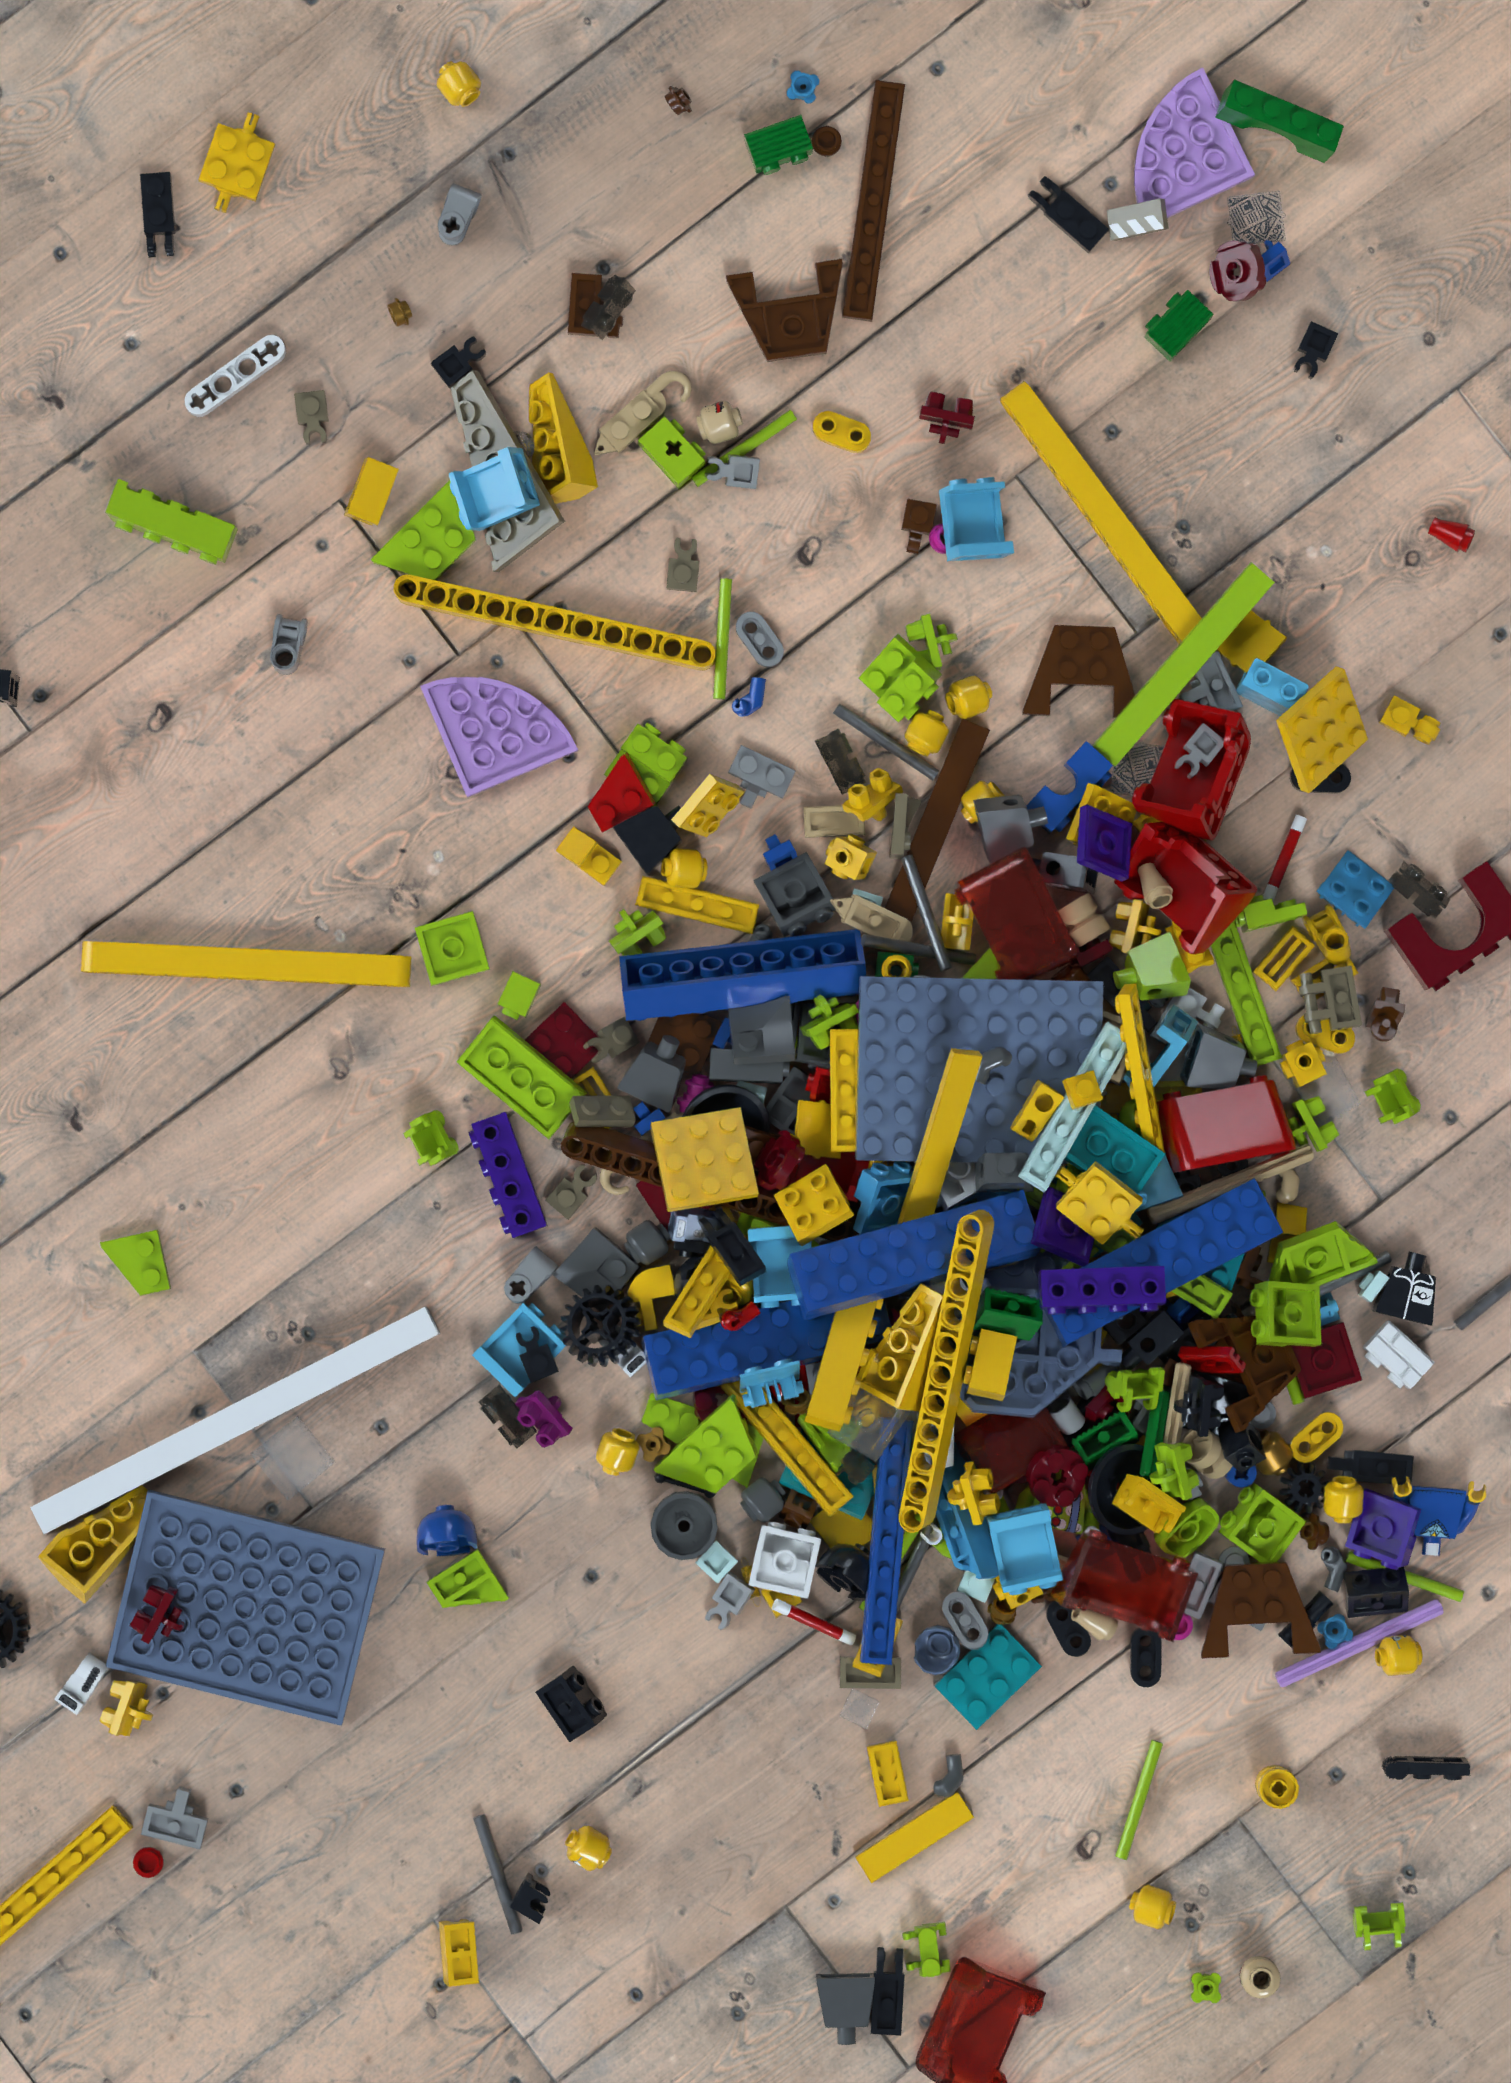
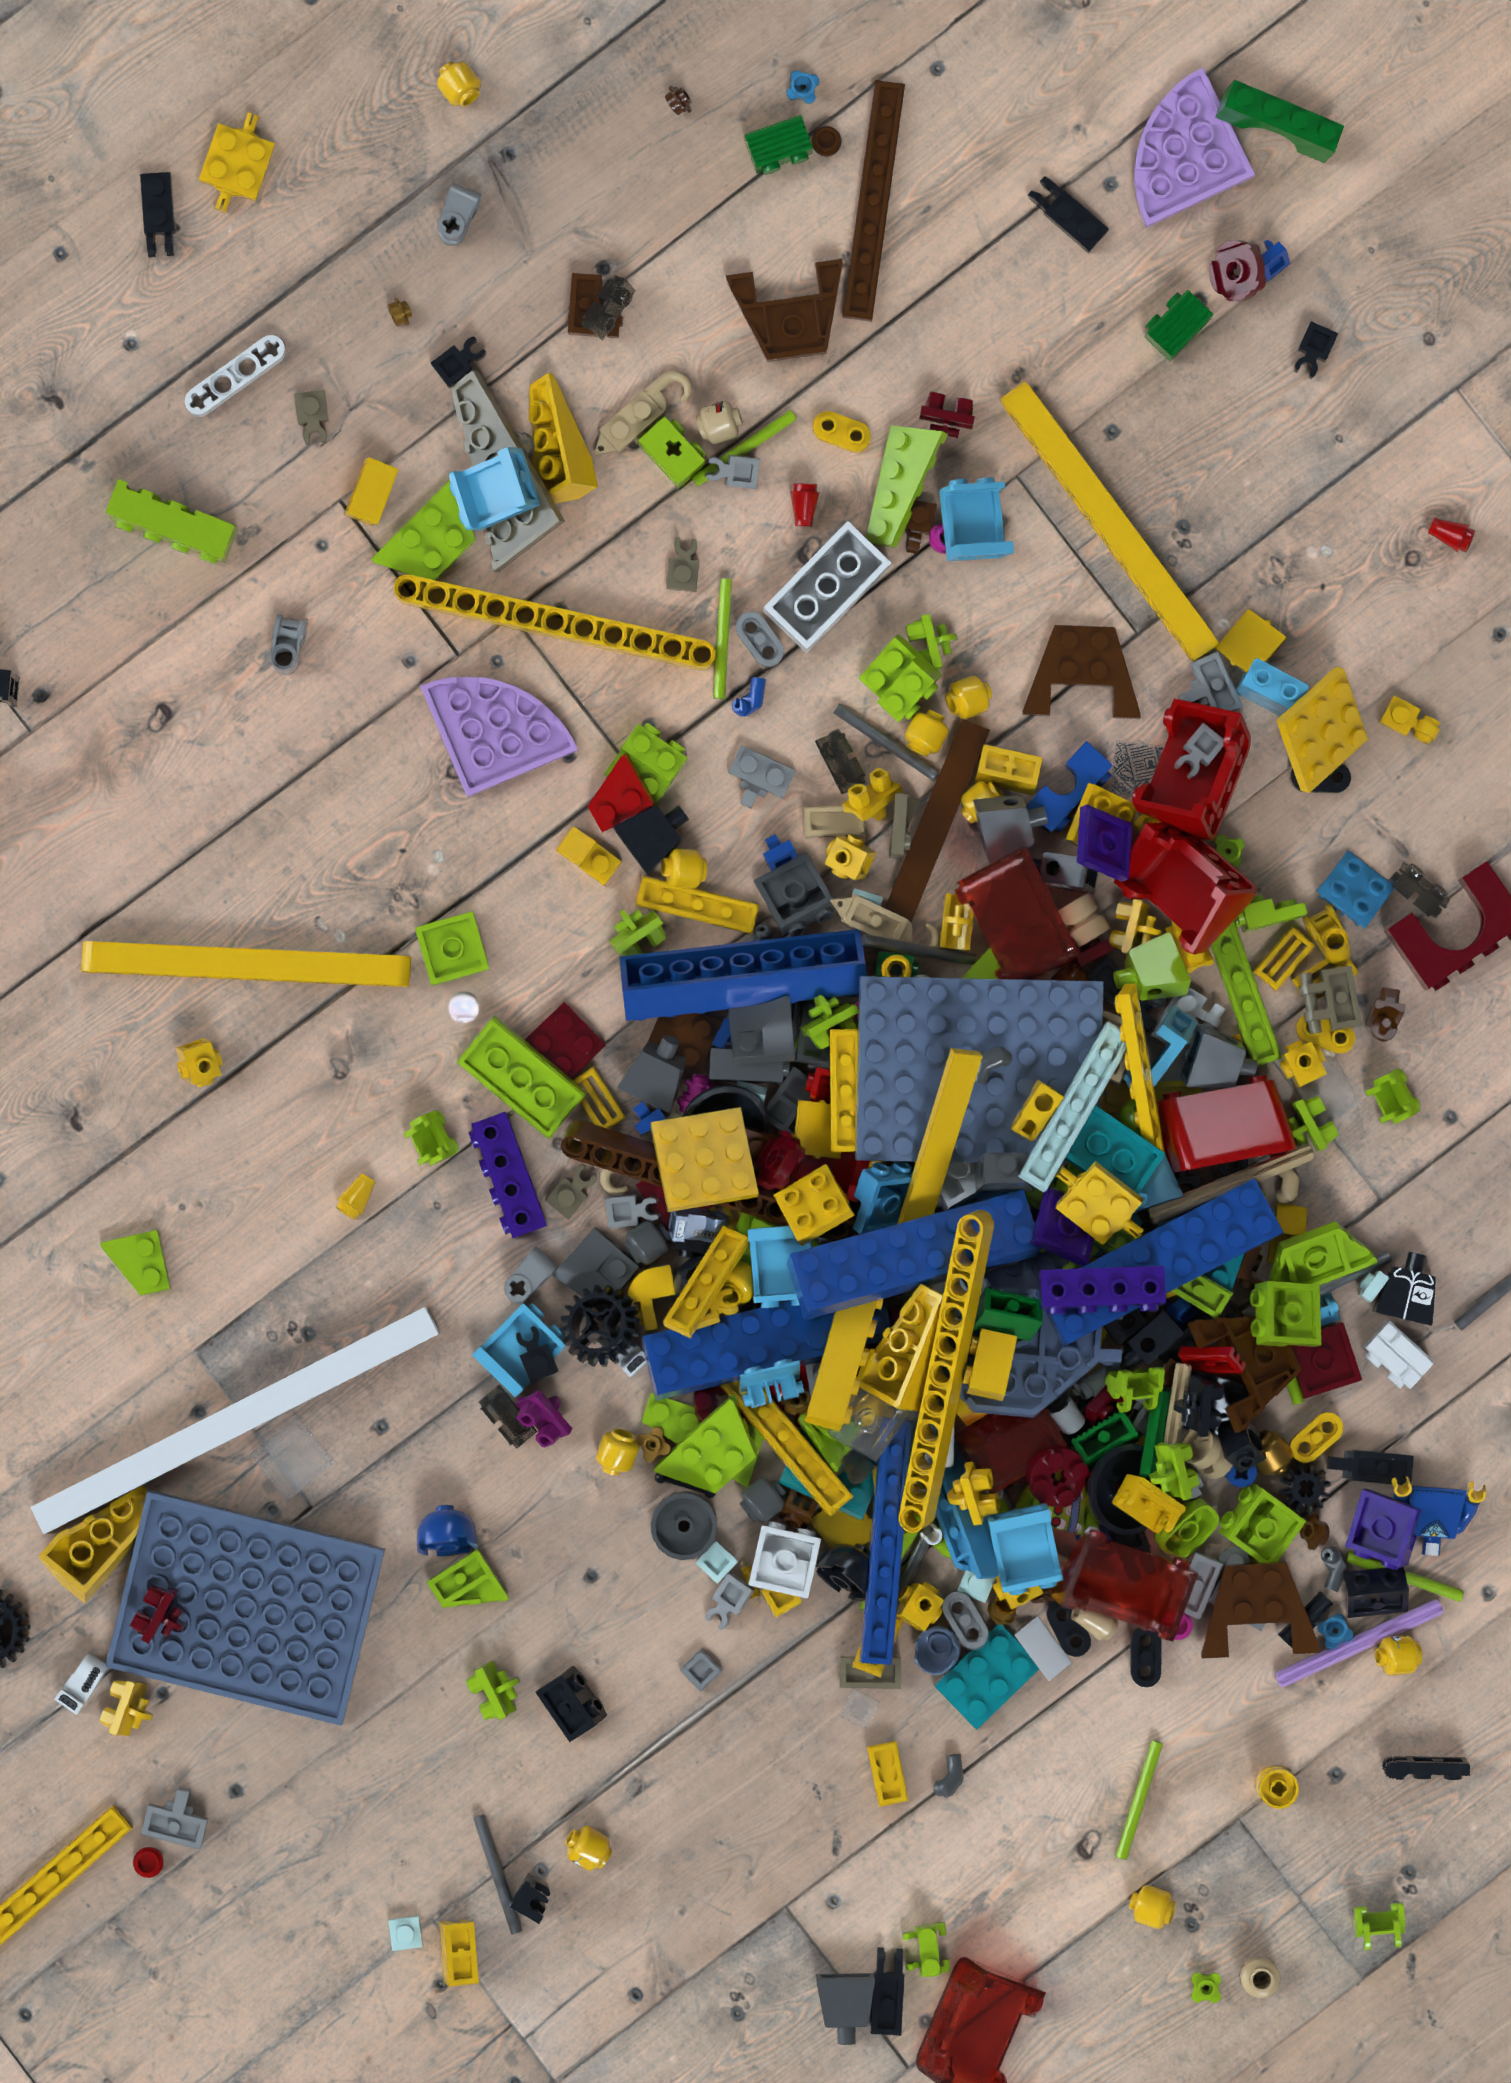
(198, 1053): none -> yellow brick
(355, 1197): none -> yellow cone
(405, 1933): none -> light aqua plate
(463, 1007): none -> clear tile
(497, 1688): none -> lime hips
(518, 996): lime brick -> none
(602, 1111): dark tan plate -> none
(613, 1040): dark tan plate -> none
(626, 1211): none -> light grey plate
(701, 1670): none -> light grey tile
(708, 806): yellow plate -> none
(733, 1248): black hinge -> none
(736, 1319): red arm -> none
(804, 503): none -> red cone
(813, 1622): red bar -> none
(827, 587): none -> white brick
(903, 470): none -> lime wing
(914, 1837): yellow tile -> none
(915, 1614): none -> yellow brick
(926, 913): flat silver bar -> none
(1009, 769): none -> yellow hinge
(1043, 1648): none -> white sticker
(1082, 1090): yellow plate -> none
(1137, 219): tile -> none
(1155, 888): tan cone -> none
(1183, 664): lime tile -> none
(1235, 845): none -> lime plate
(1256, 217): clear piece -> none
(1265, 1418): light grey plate -> none
(1284, 857): red bar -> none
(1343, 1499): yellow head -> none

